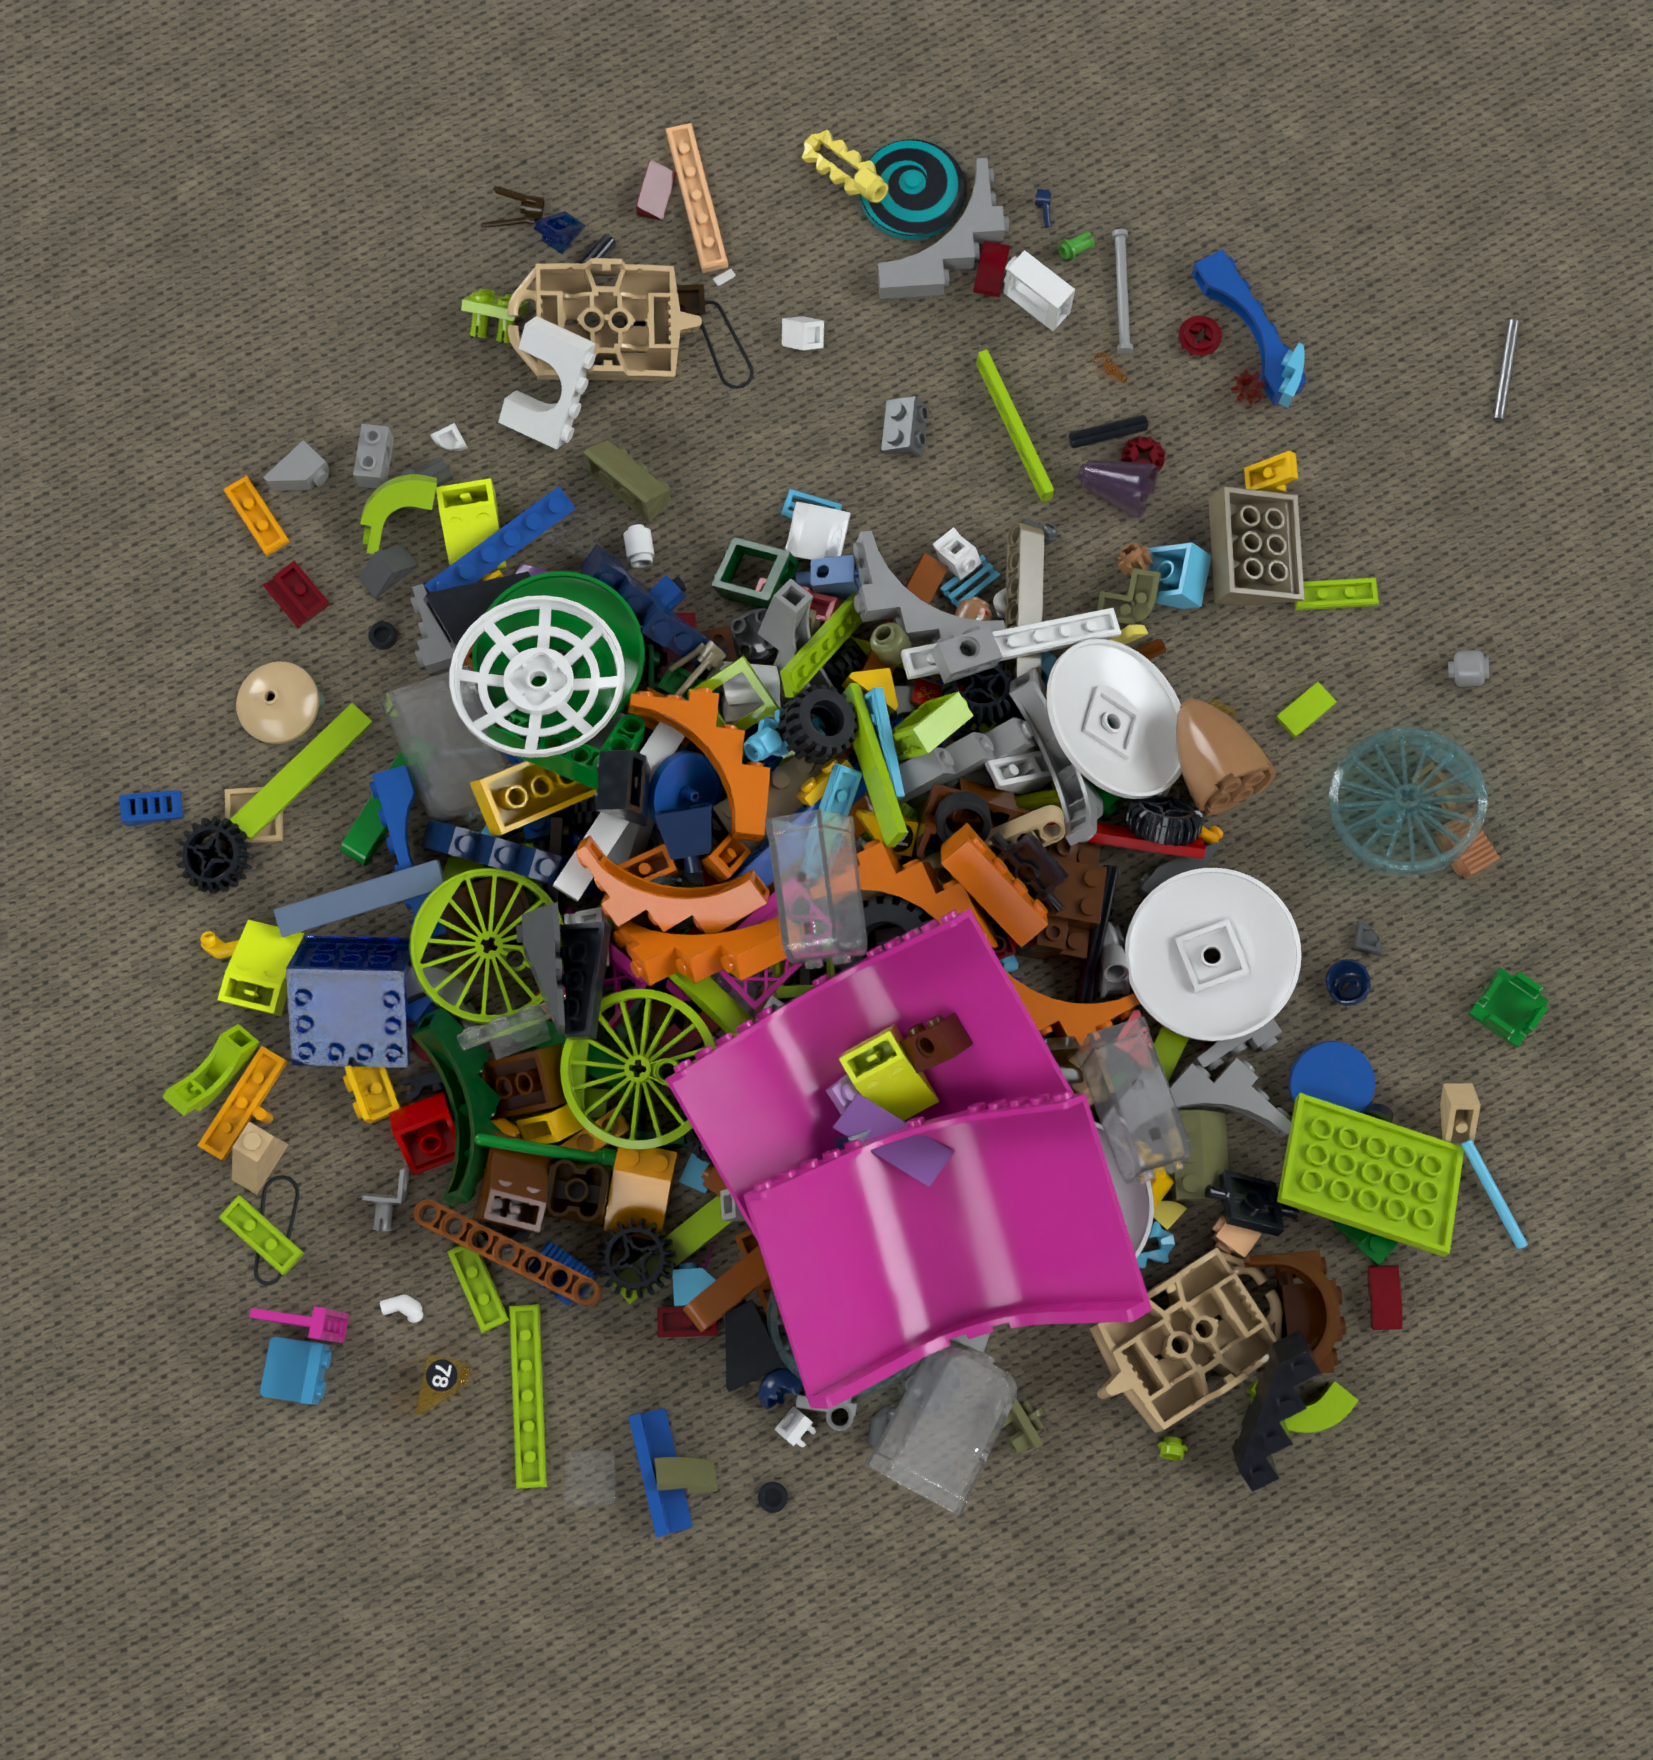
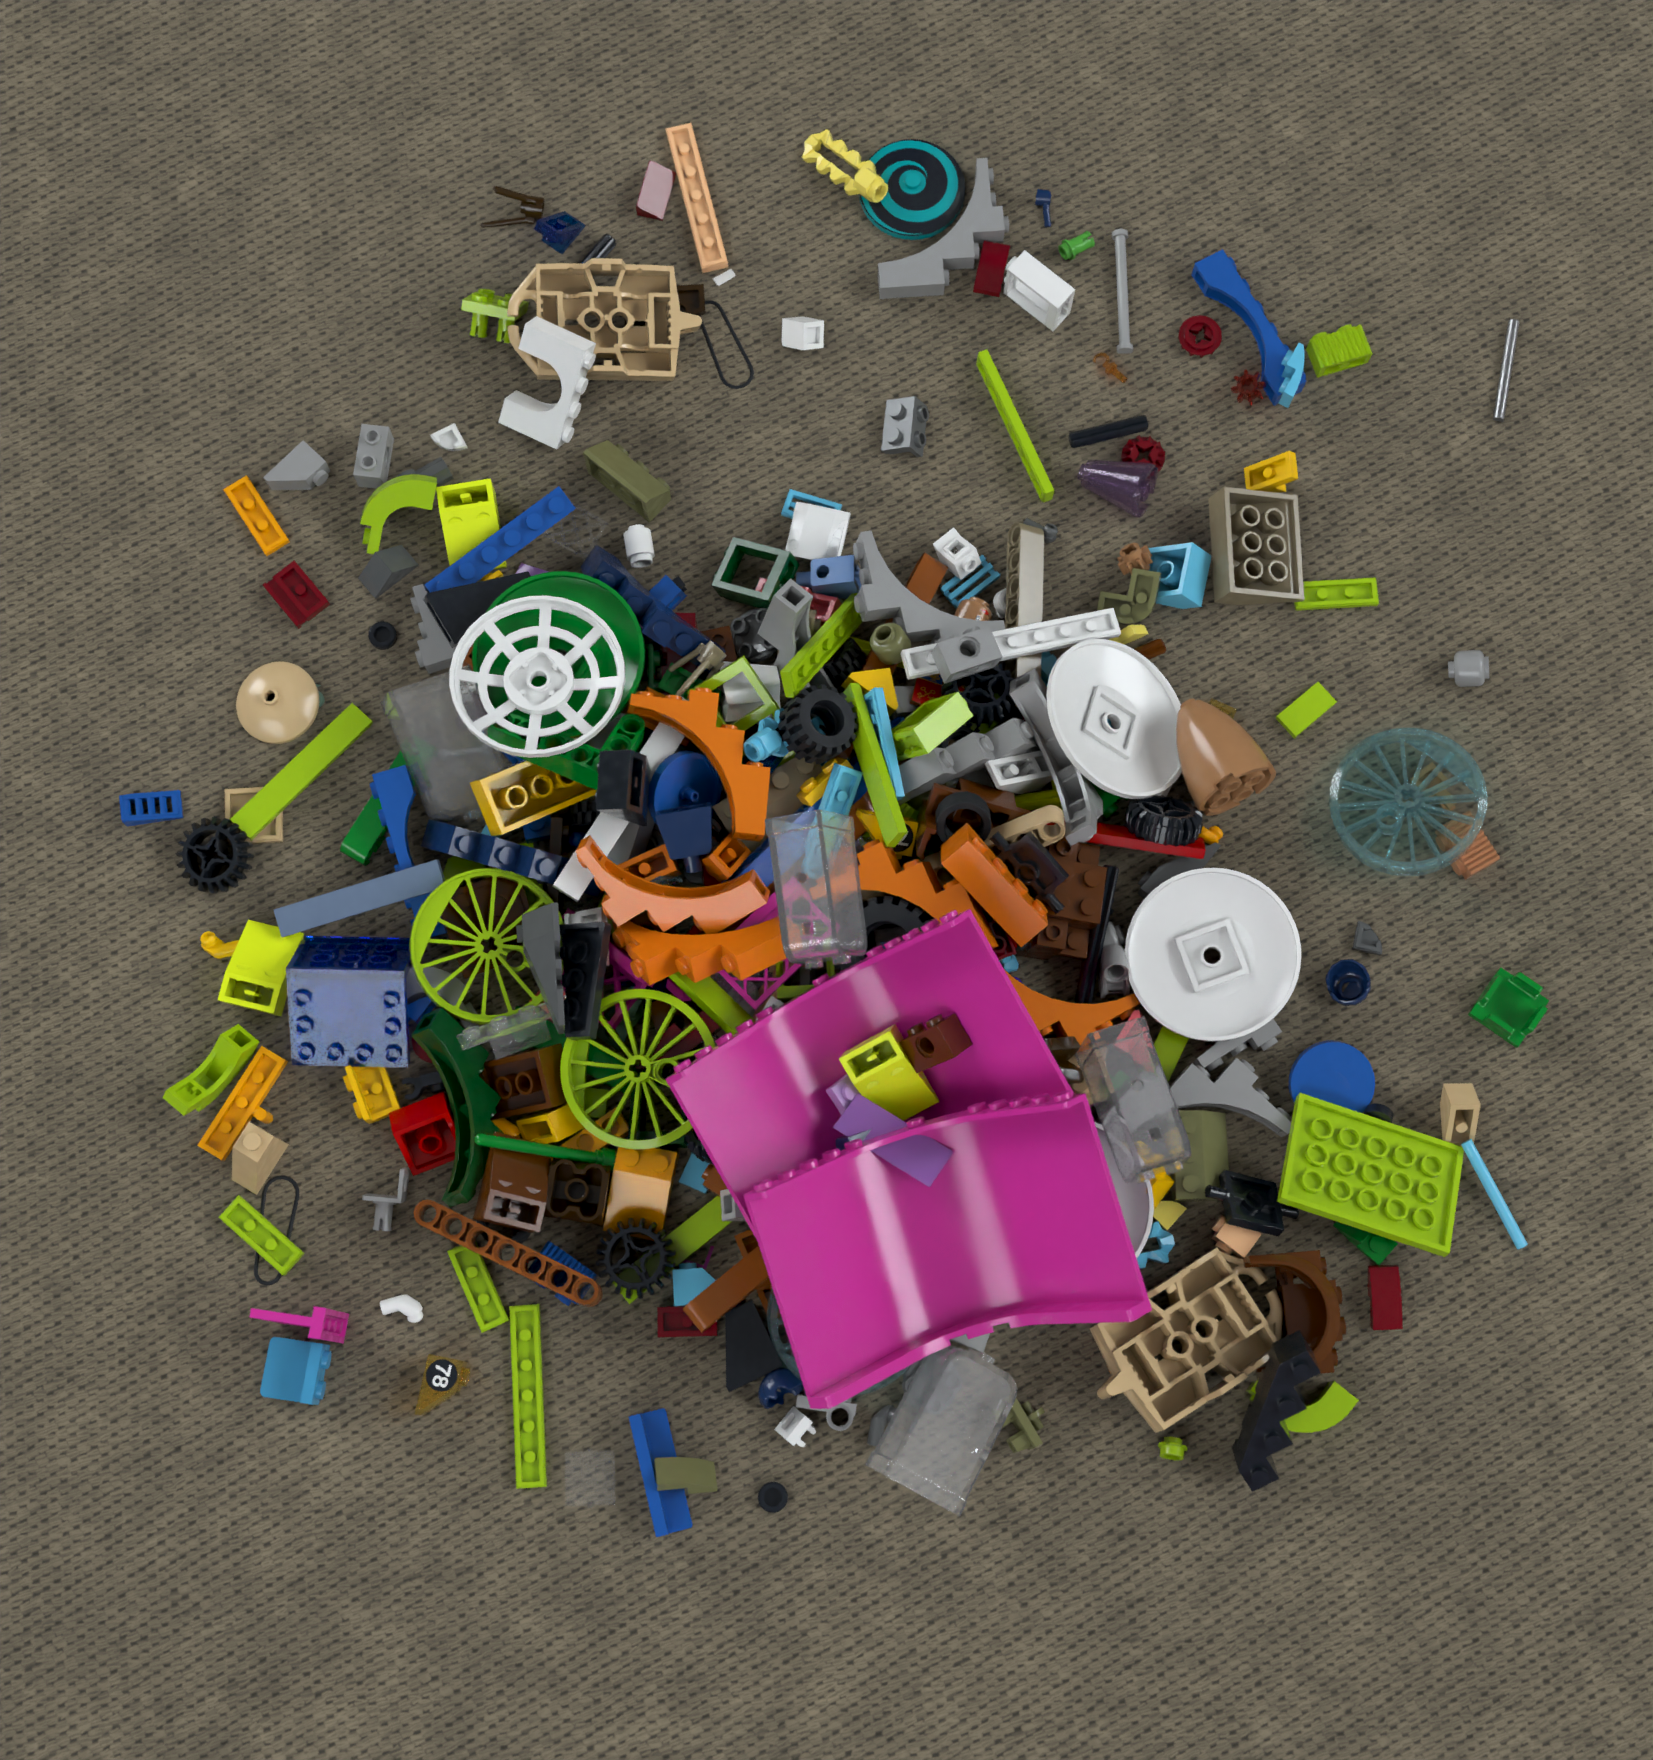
(1338, 350): none -> lime brick

